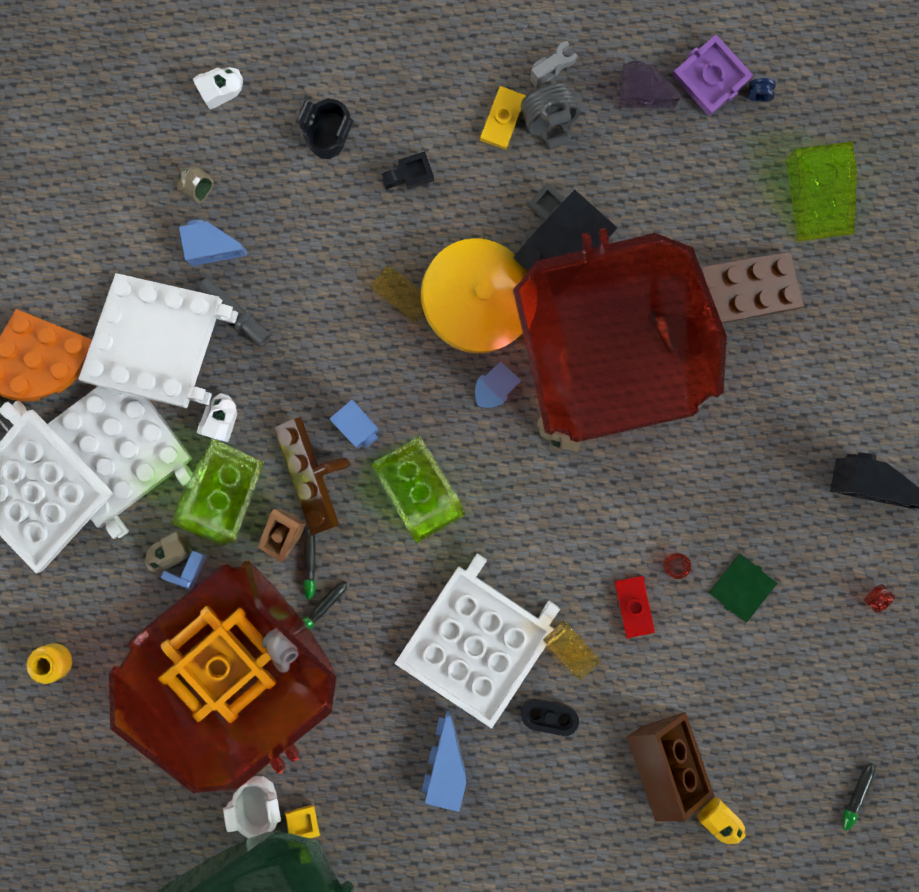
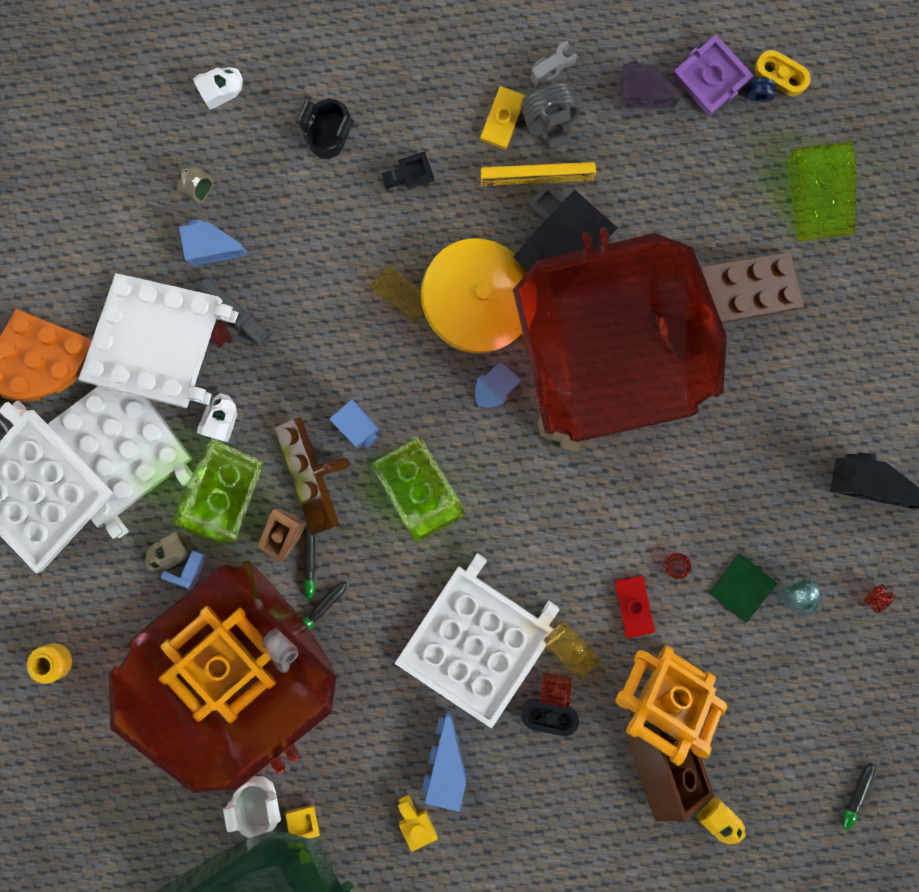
(221, 334): none -> clear red bush
(416, 826): none -> yellow plate
(537, 174): none -> yellow tile
(555, 690): none -> clear red tile
(673, 701): none -> light orange brick
(783, 70): none -> yellow plate
(802, 595): none -> clear light blue rock

